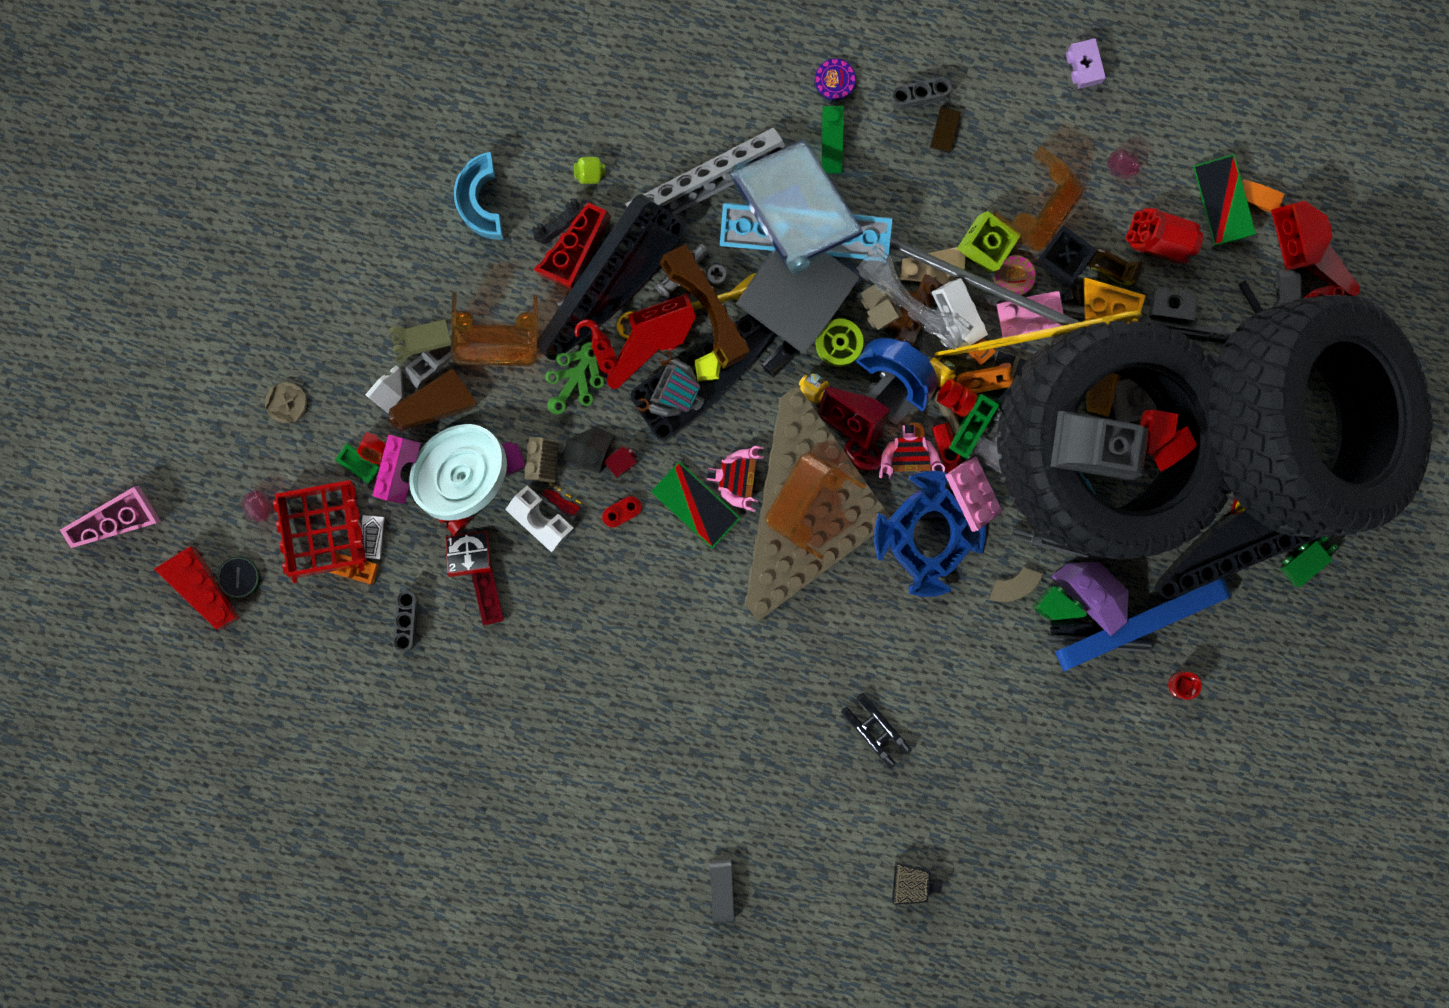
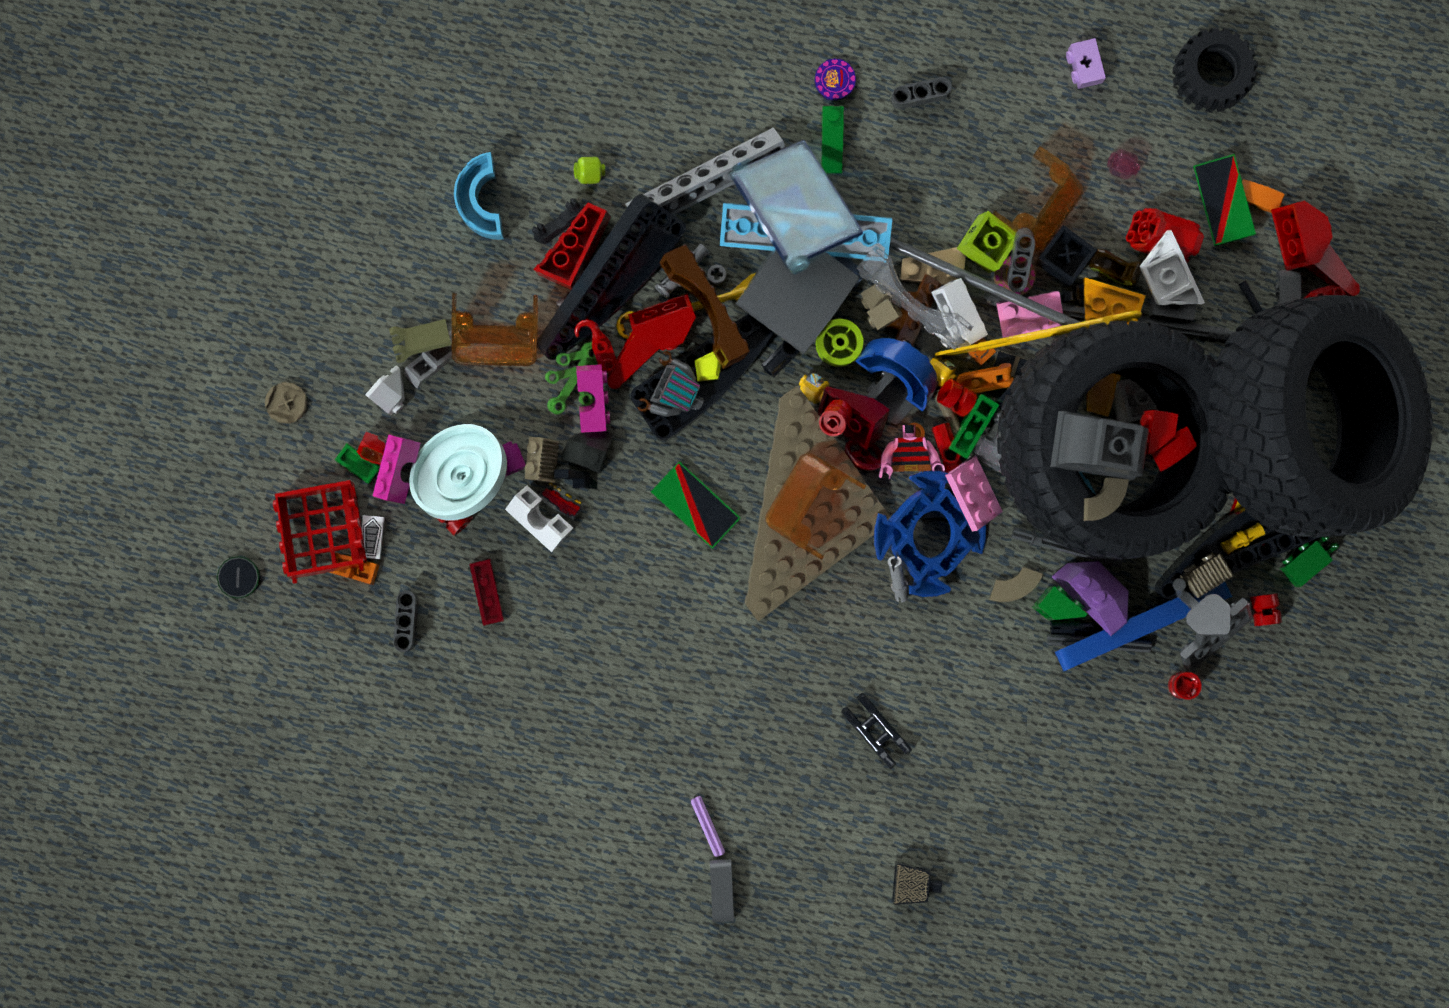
(117, 516): bright pink wedge -> none
(198, 586): red wedge -> none
(256, 505): clear pink head -> none
(433, 402): reddish brown slope -> none
(468, 554): tile -> none
(579, 479): none -> black slope
(591, 379): none -> dark pink arch
(621, 461): dark red brick -> none
(621, 511): red plate -> none
(707, 826): none -> lavender axle
(737, 477): torso -> none
(835, 417): none -> red wheel
(899, 583): none -> light grey pin
(945, 129): dark brown tile -> none
(1020, 269): none -> dark grey beam
(1106, 500): none -> dark tan tile
(1169, 274): none -> white wing
(1206, 575): none -> dark tan brick
(1212, 621): none -> dark grey plate
(1230, 48): none -> black tyre
(1242, 538): none -> yellow pin
(1268, 601): none -> red wheel

